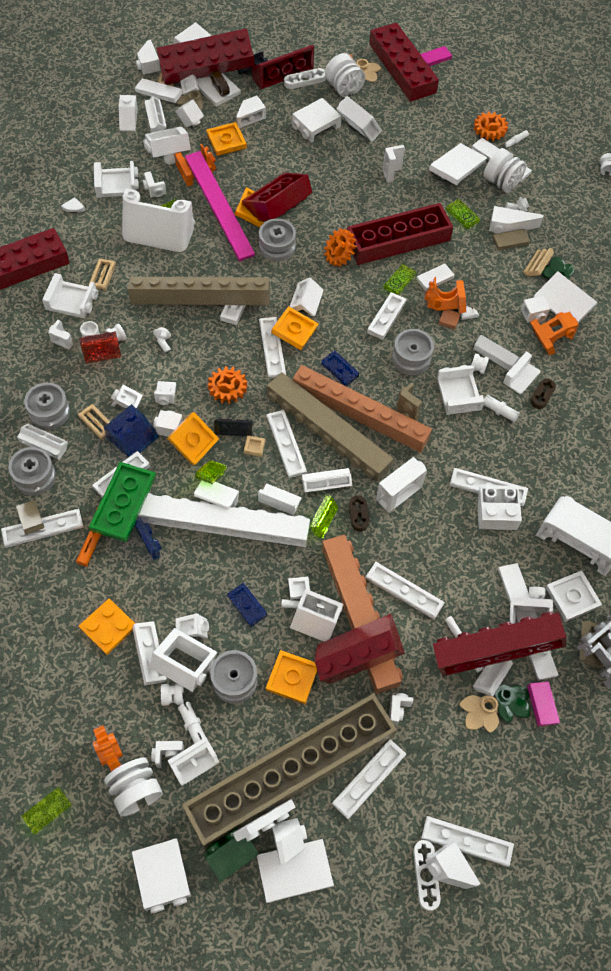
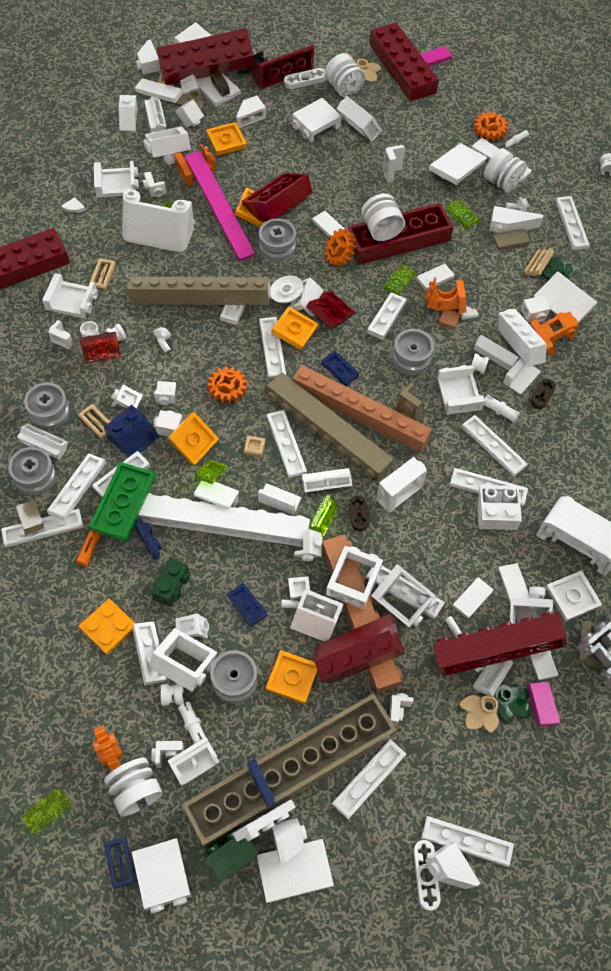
(76, 487): none -> white tile
(124, 882): none -> dark blue tile
(169, 584): none -> dark green brick
(233, 427): black hinge -> none
(261, 783): none -> dark blue tile
(286, 289): none -> white dish
(311, 545): none -> white bracket
(326, 223): none -> white tile
(330, 309): none -> dark red slope
(345, 593): none -> white window
(383, 217): none -> white wheel
(386, 585): none -> white window
(472, 598): none -> white tile
(494, 445): none -> white tile
(522, 337): none -> white brick
(572, 223): none -> white tile

